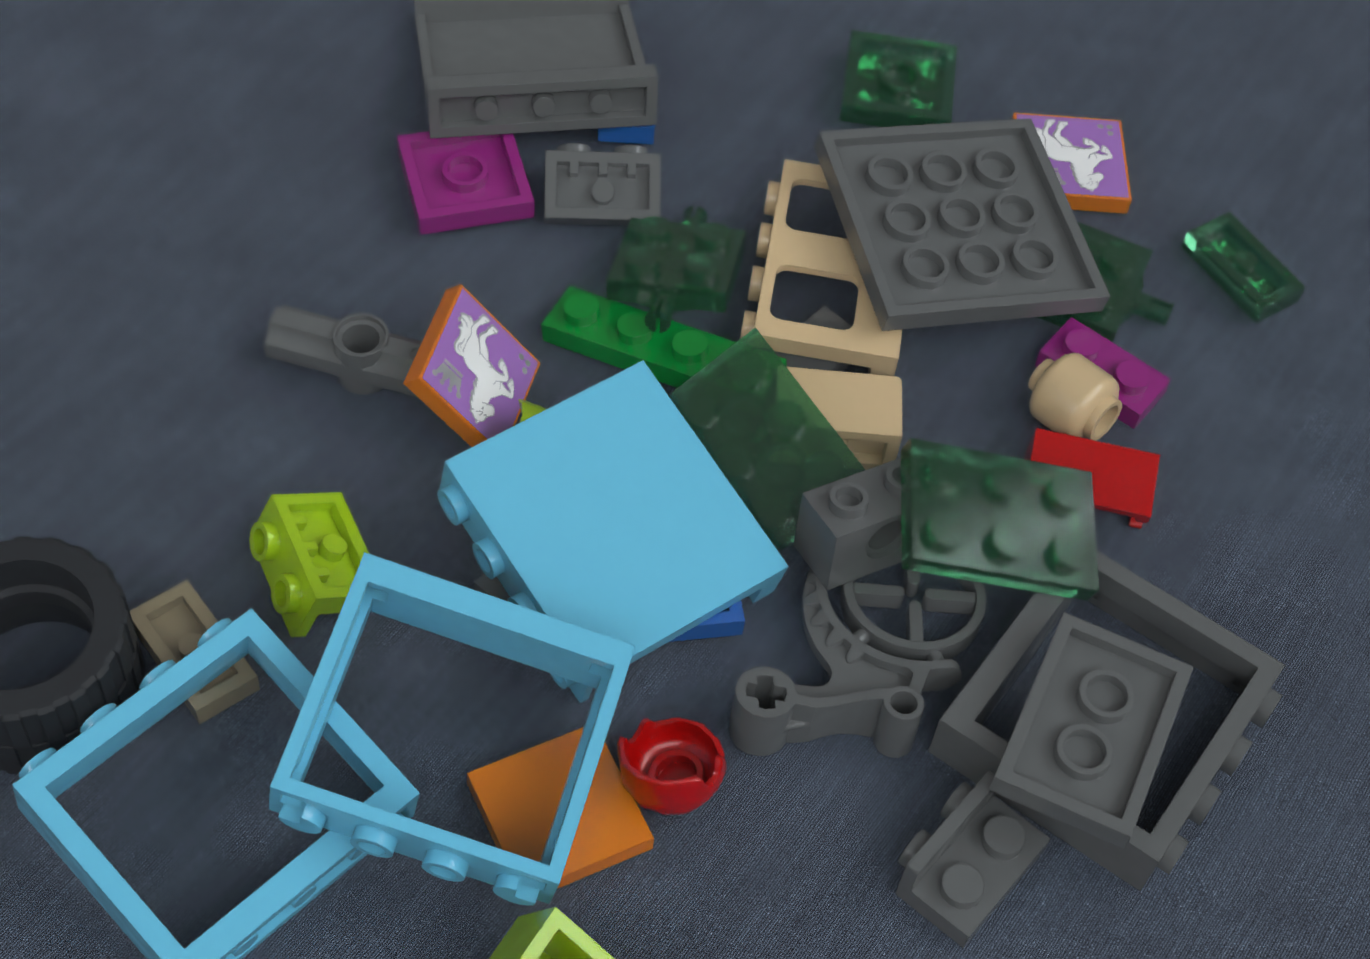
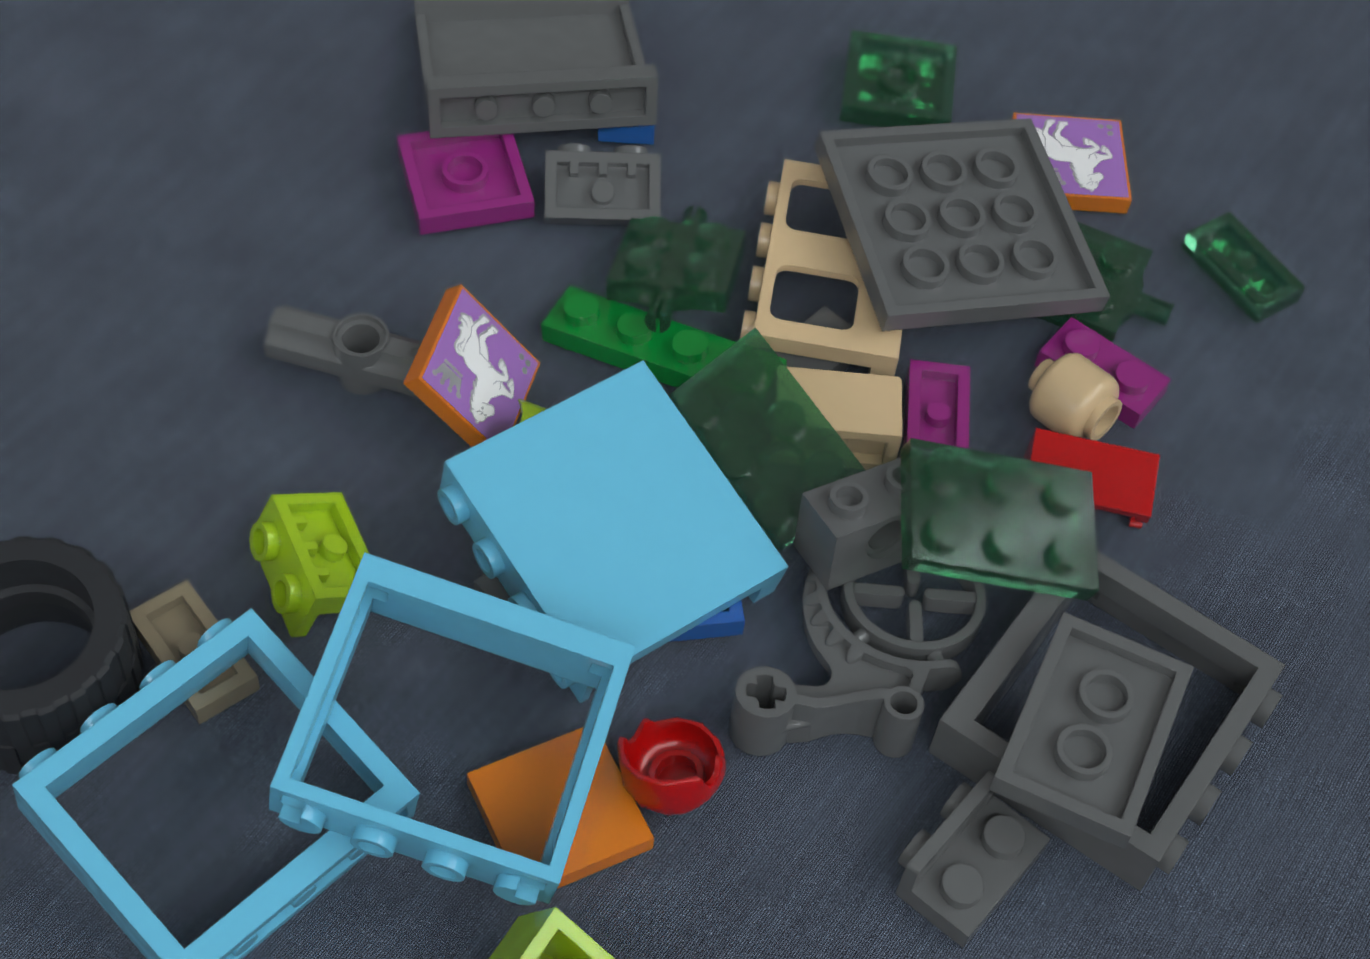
(937, 403): none -> magenta plate

